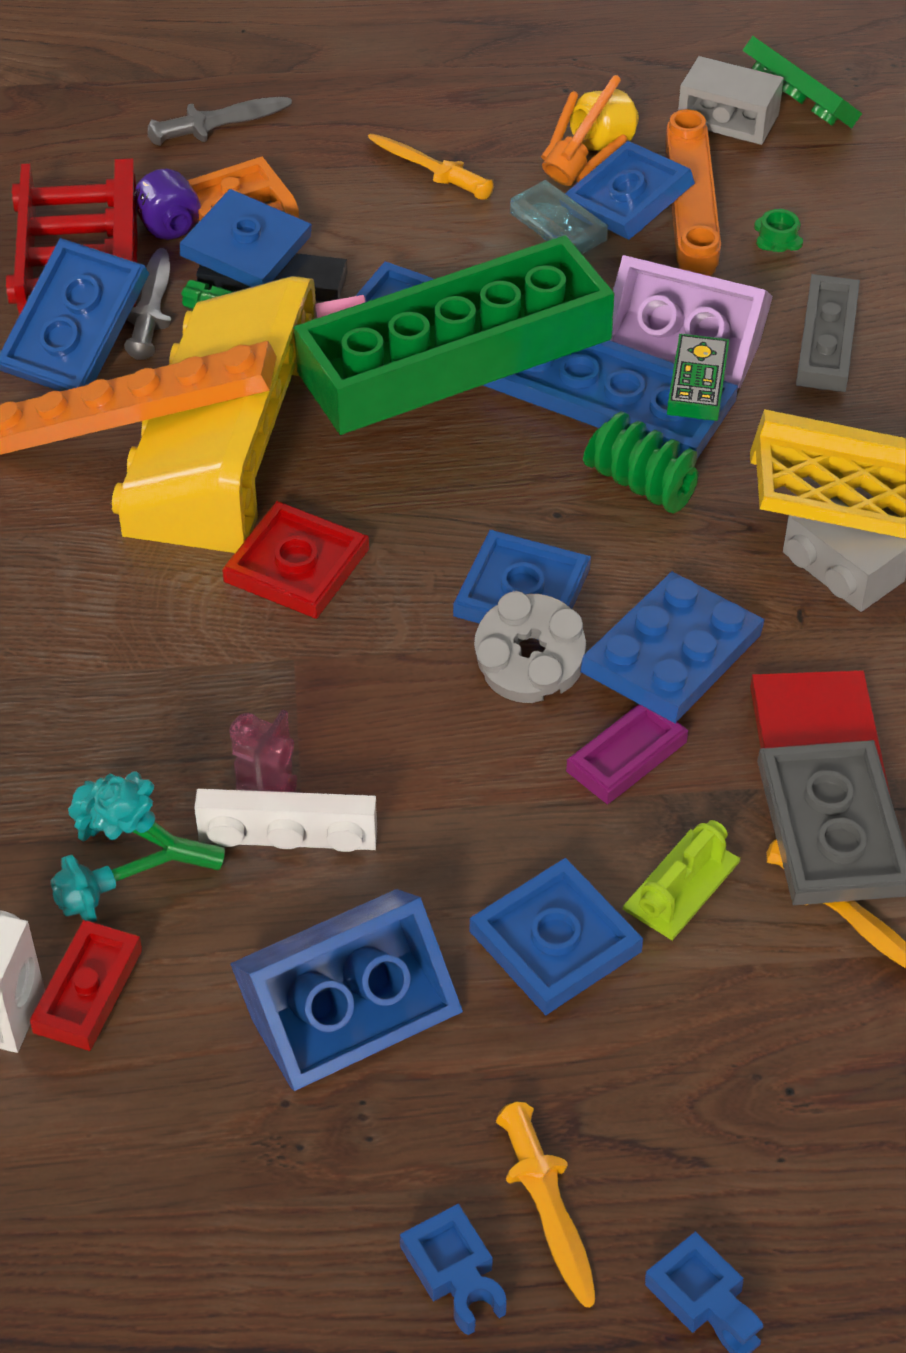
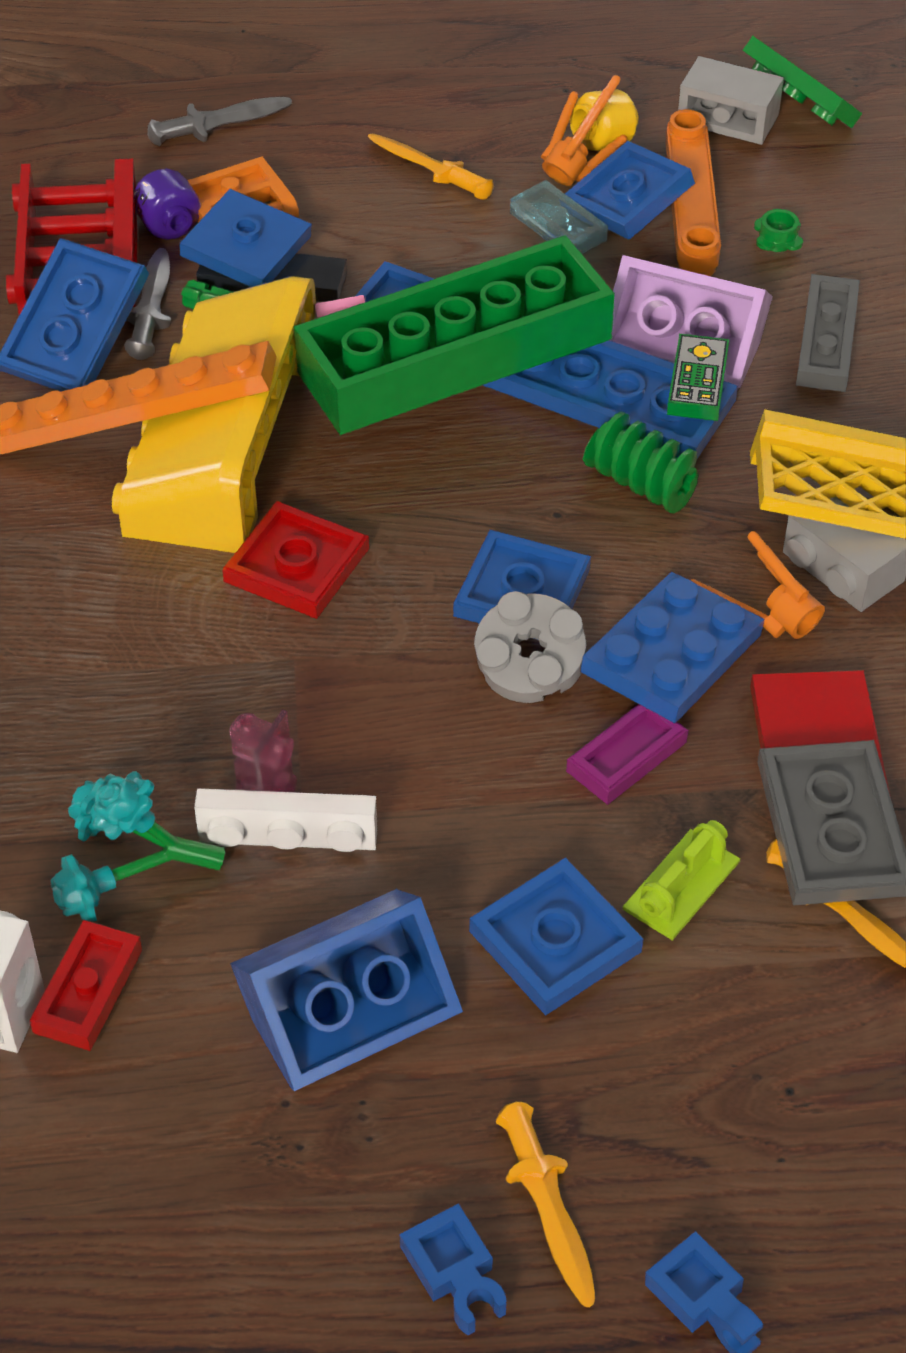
(790, 603): none -> orange plant

